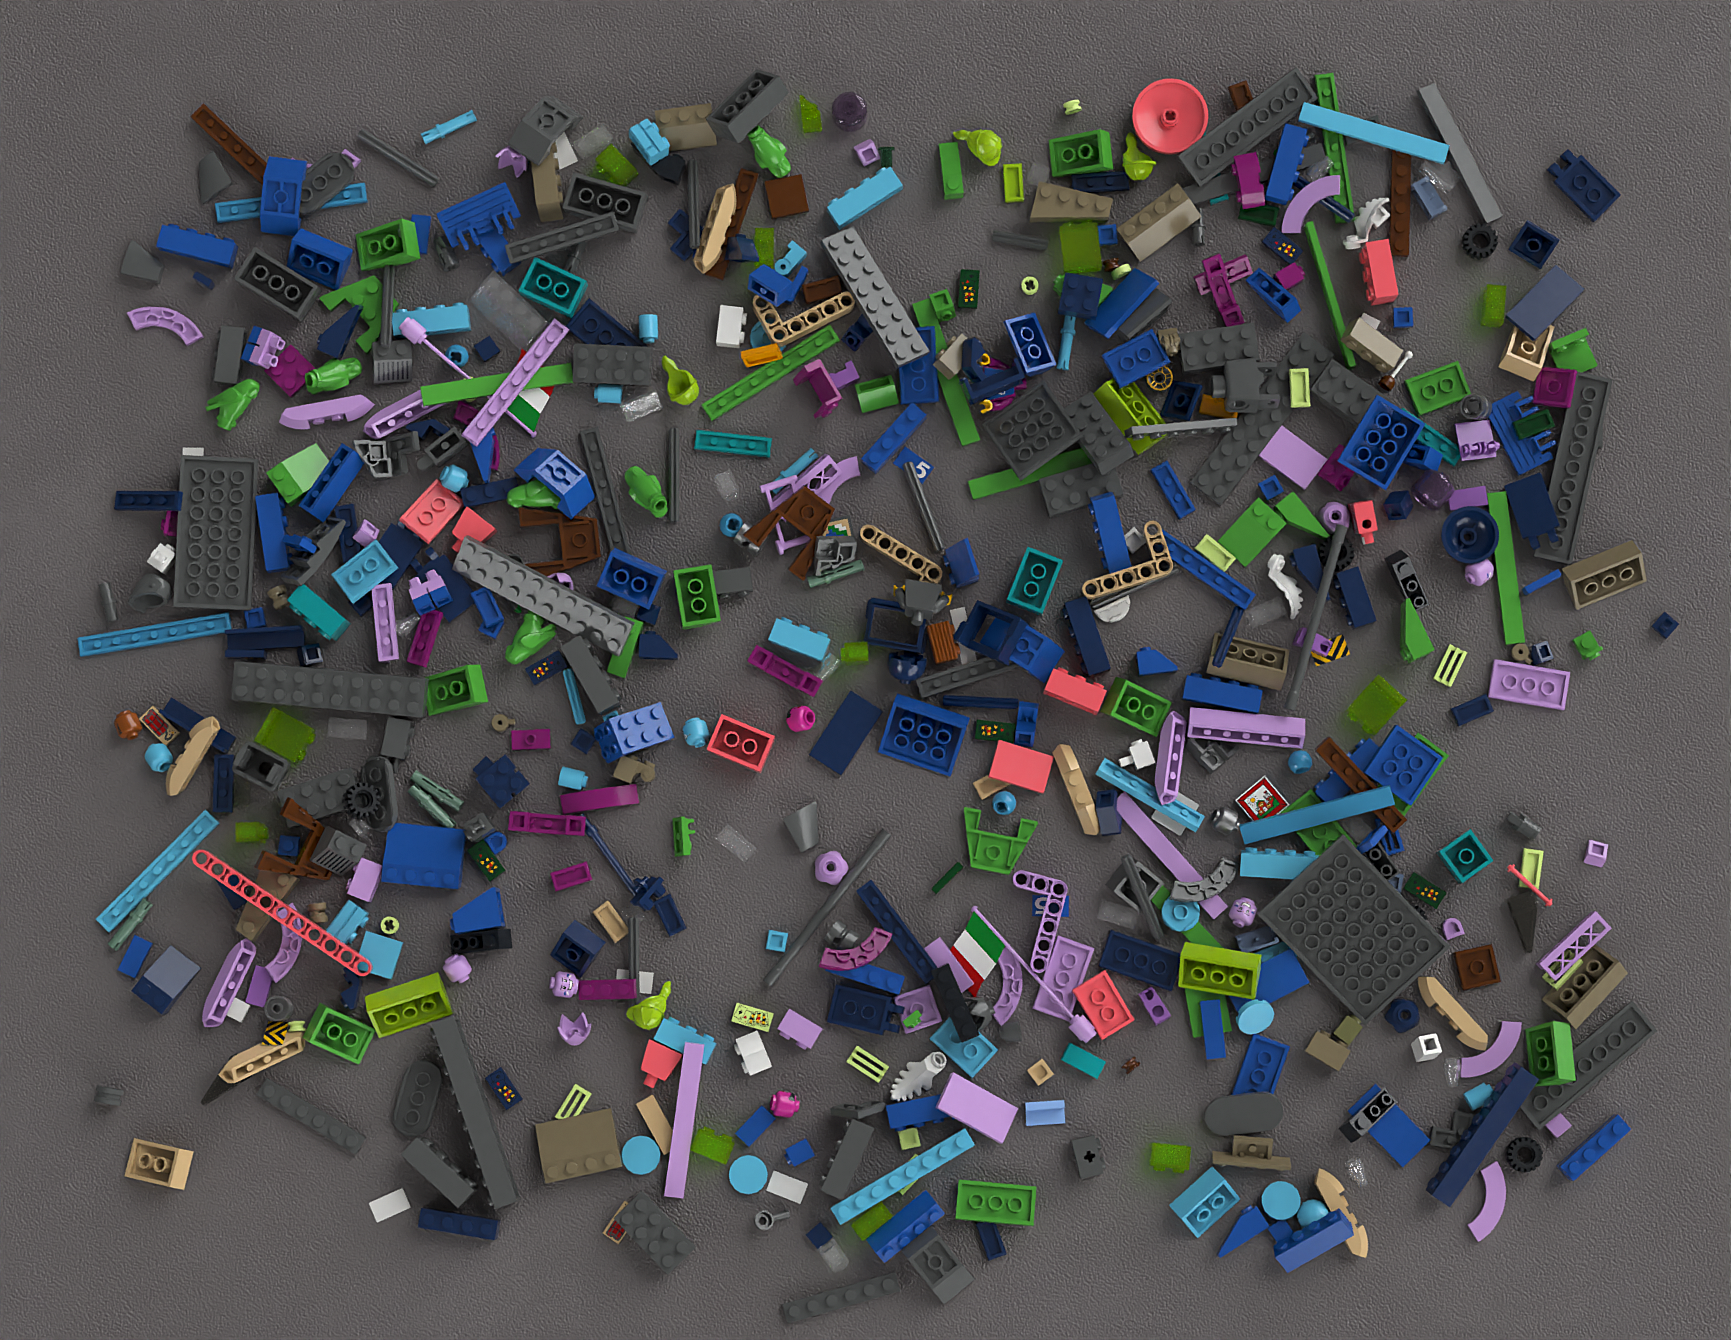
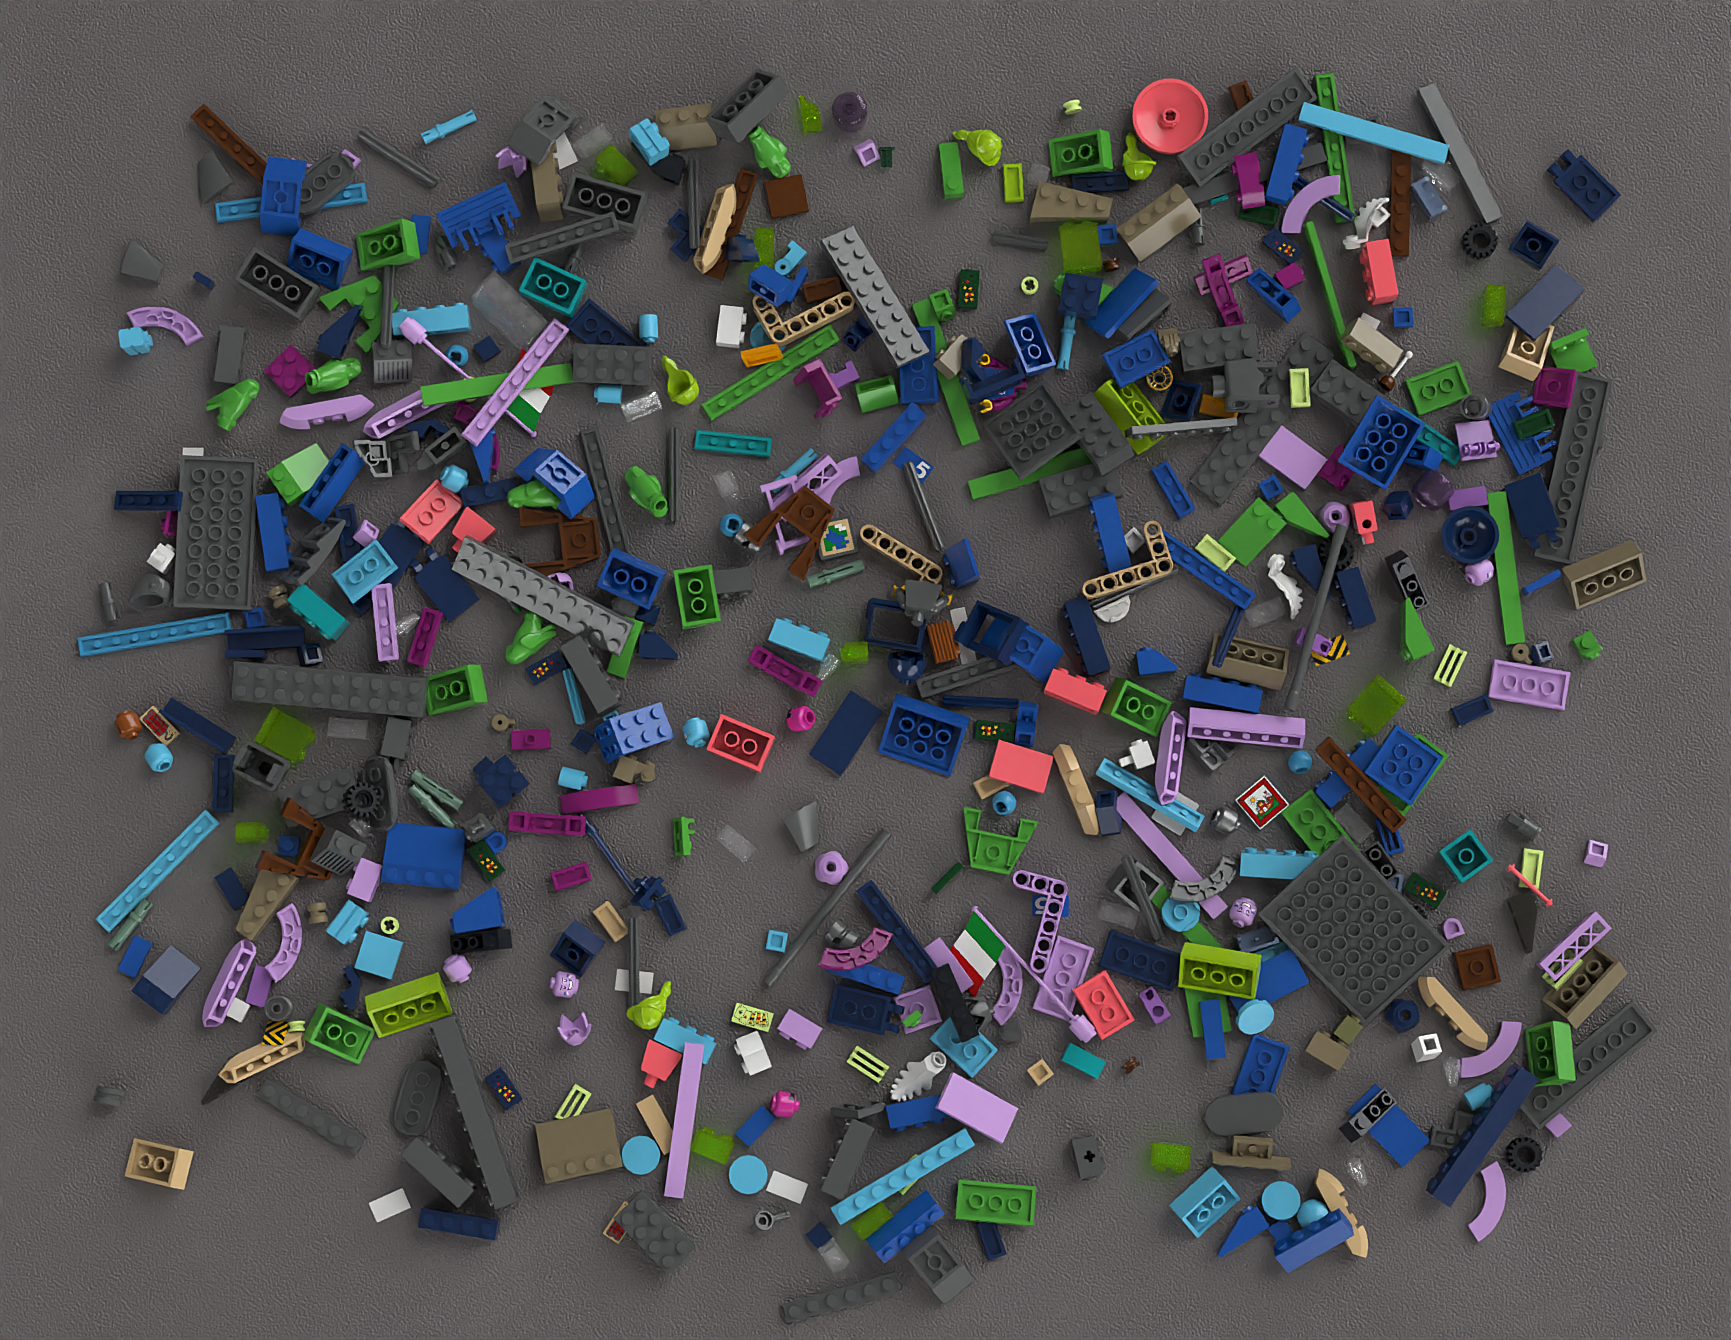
(135, 340): none -> medium azure brick
(196, 747): tan brick -> none
(197, 246): blue brick -> none
(263, 348): lavender hips -> none
(273, 909): coral beam -> none
(300, 543): blue plate -> none
(420, 593): hips -> none
(487, 607): blue tile -> none
(492, 631): blue plate -> none
(607, 989): magenta plate -> none
(799, 1152): blue brick -> none
(833, 551): dark grey slope -> none
(864, 198): medium azure brick -> none
(909, 1138): yellowish green tile -> none
(1034, 581): teal brick -> none
(1045, 1112): light blue panel -> none
(1121, 271): yellowish green tile -> none
(1317, 814): dark azure tile -> none
(1320, 168): clear cone -> none
(1372, 839): blue tile -> none
(1593, 1147): blue brick -> none
(1665, 625): dark blue tile -> none

